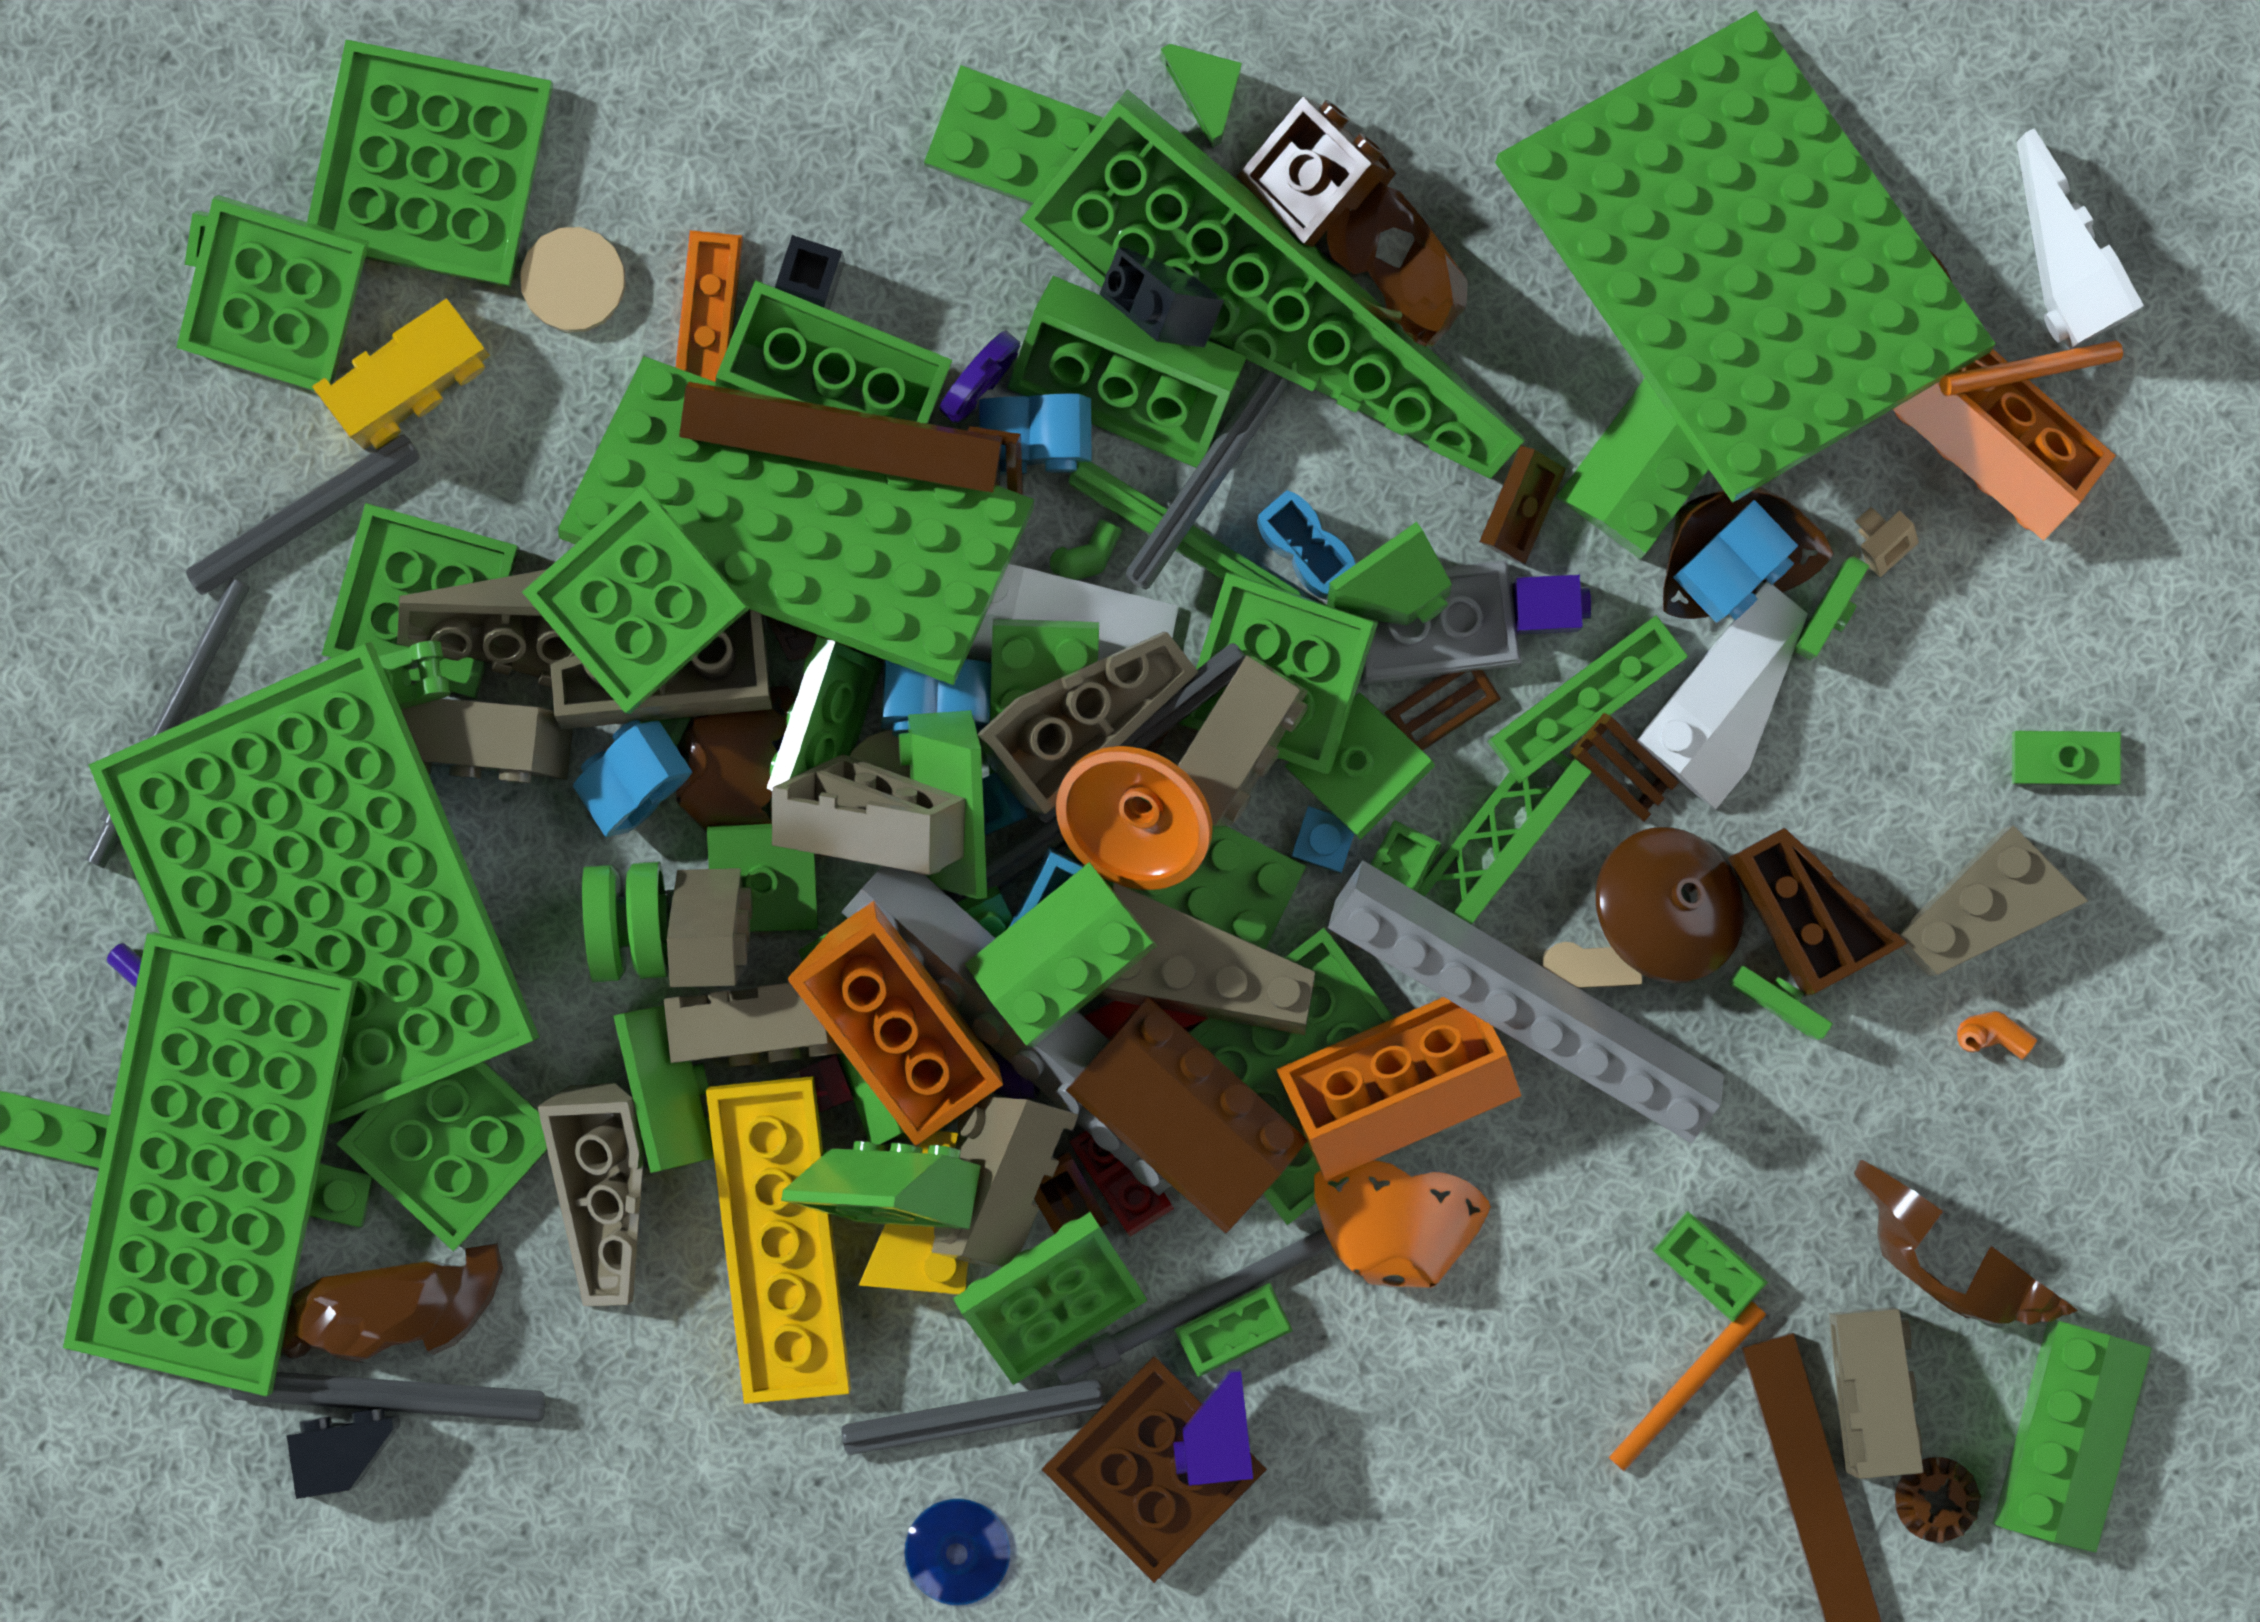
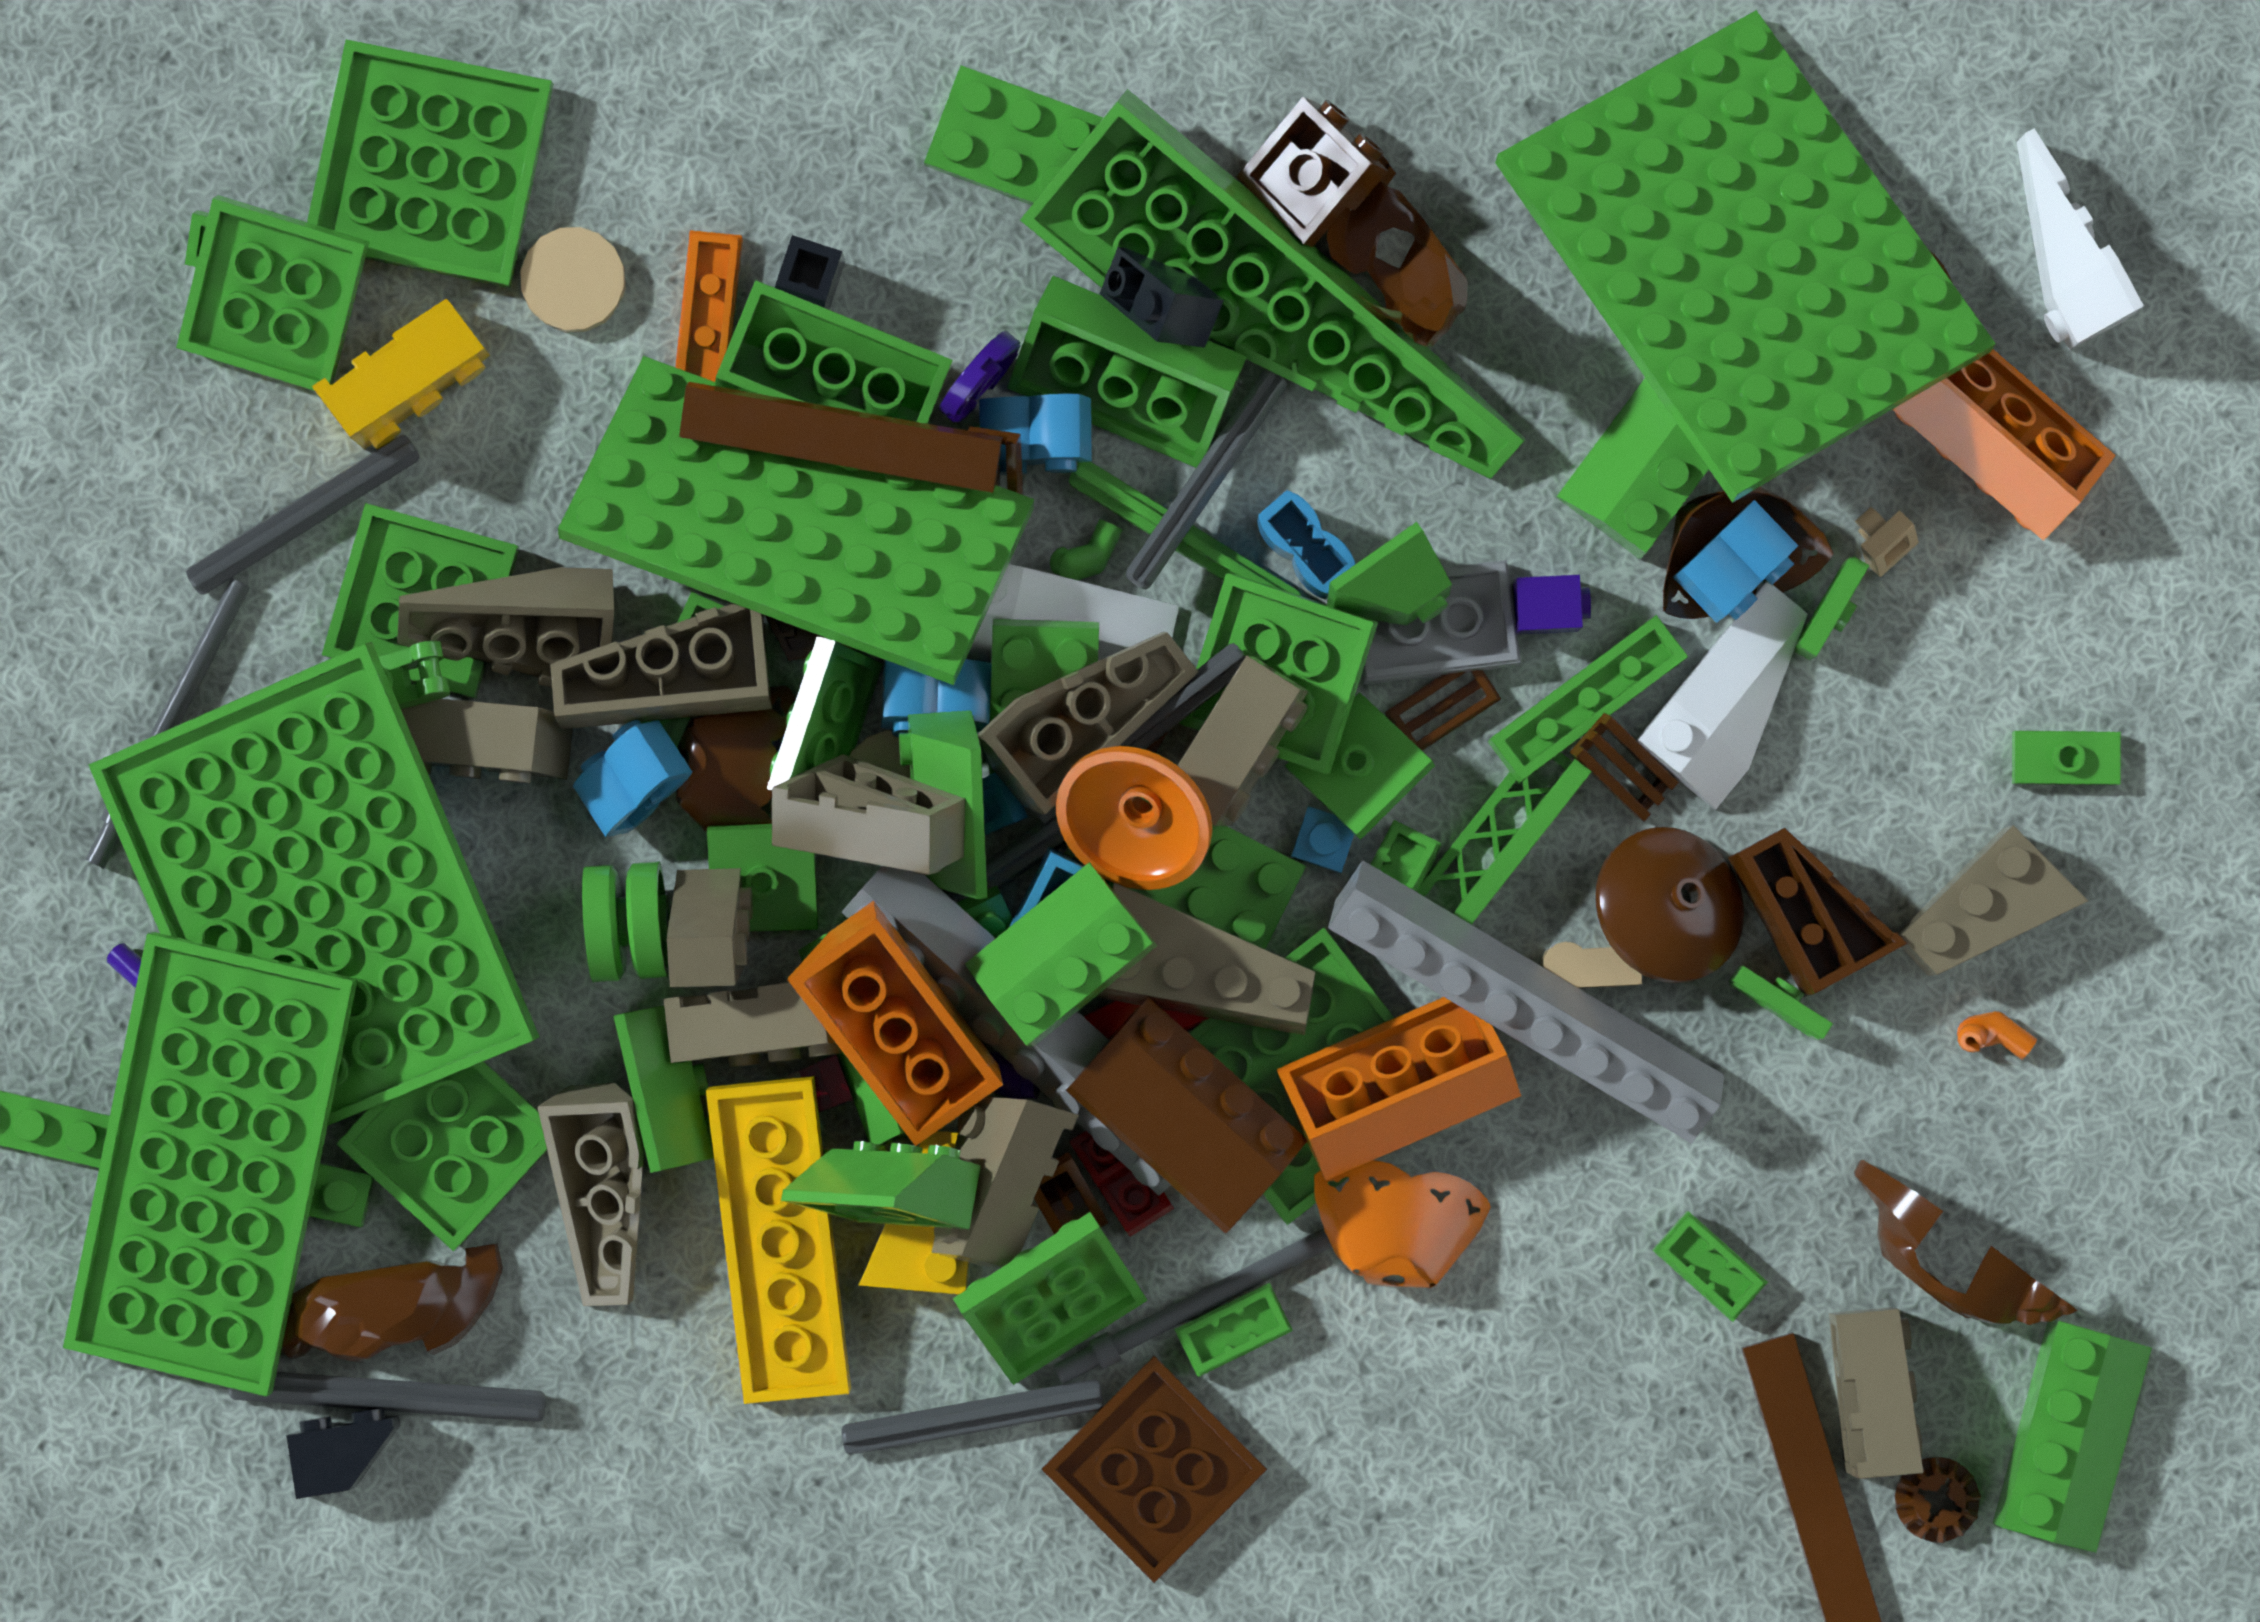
(635, 599): bright green plate -> none
(961, 1523): clear blue dish -> none
(1205, 85): bright green slope -> none
(1217, 1437): dark purple slope -> none
(1522, 505): reddish brown plate -> none
(1687, 1386): orange bar -> none
(2031, 368): orange bar -> none

